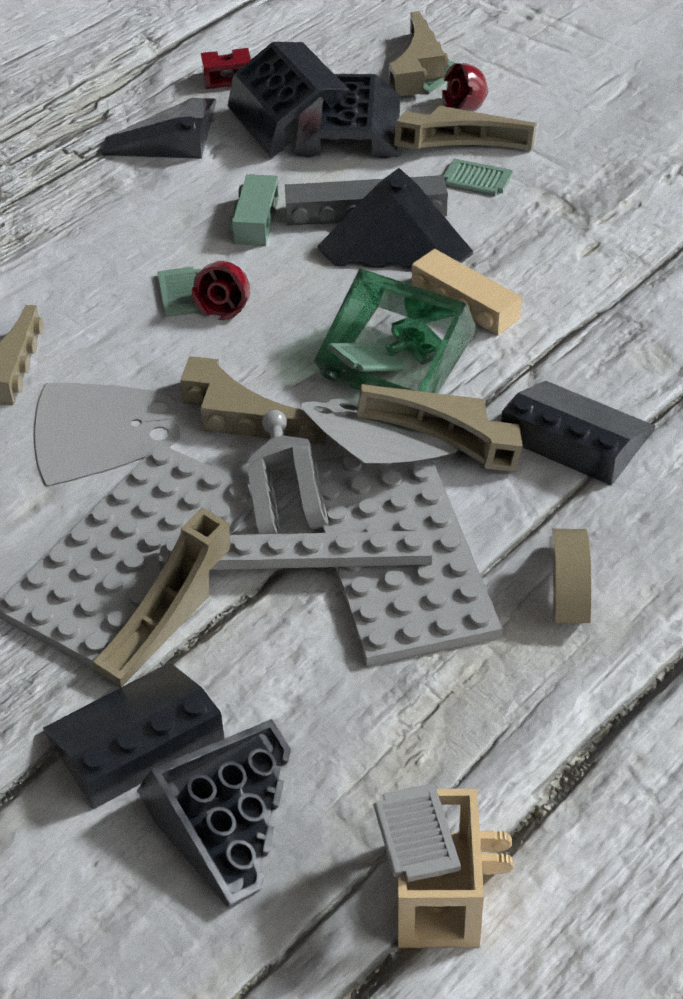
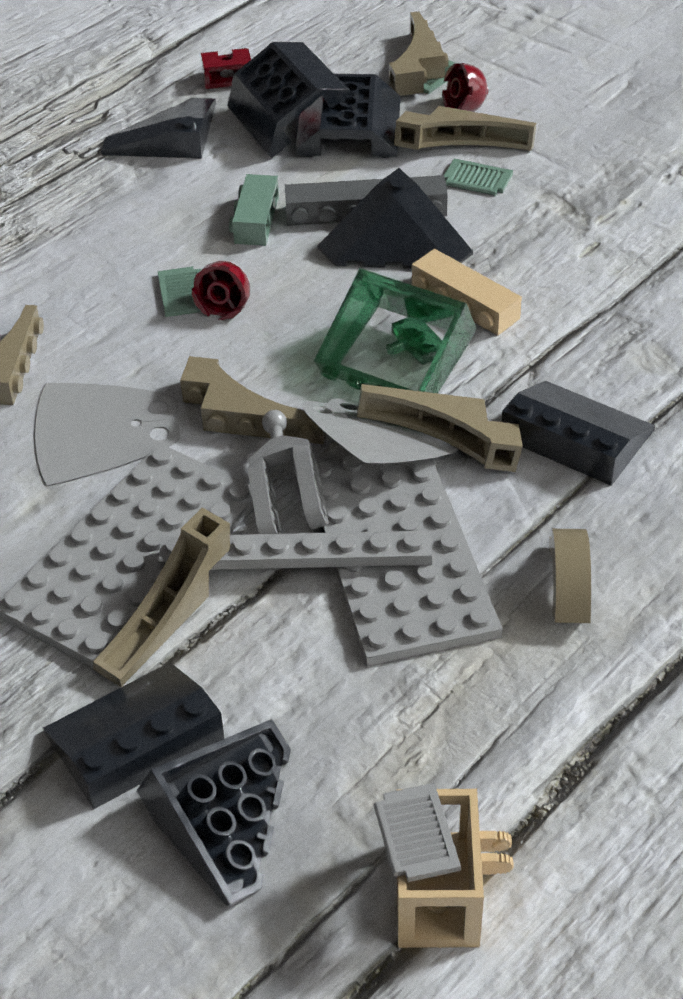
(366, 357): sand green window -> none

